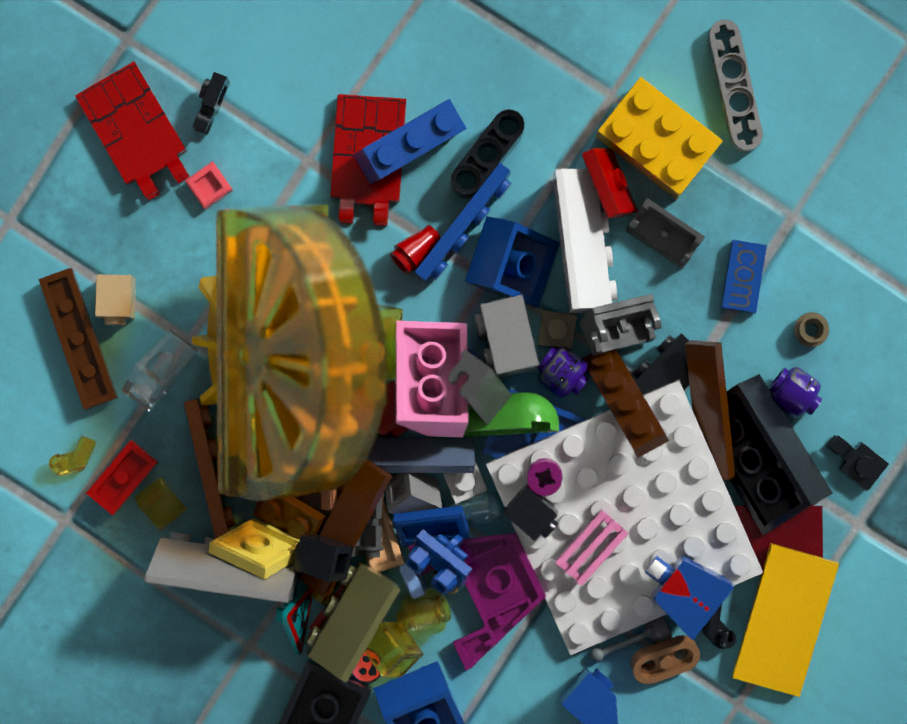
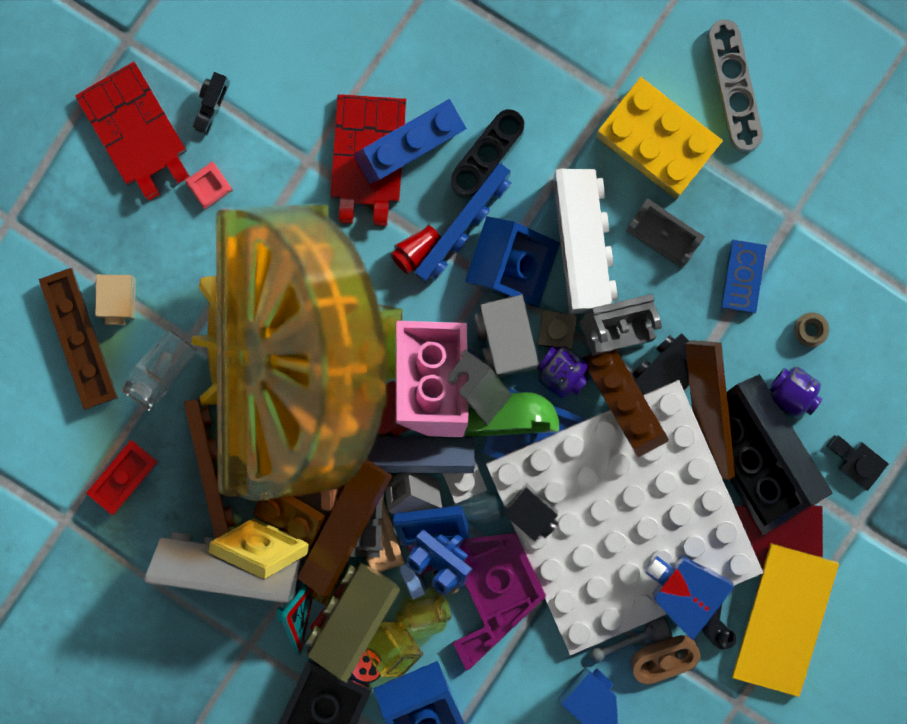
(73, 461): clear yellow arm -> none
(160, 503): clear yellow slope -> none
(323, 557): black brick -> none
(542, 468): magenta wheel -> none
(572, 569): bright pink tile -> none
(609, 182): red plate -> none

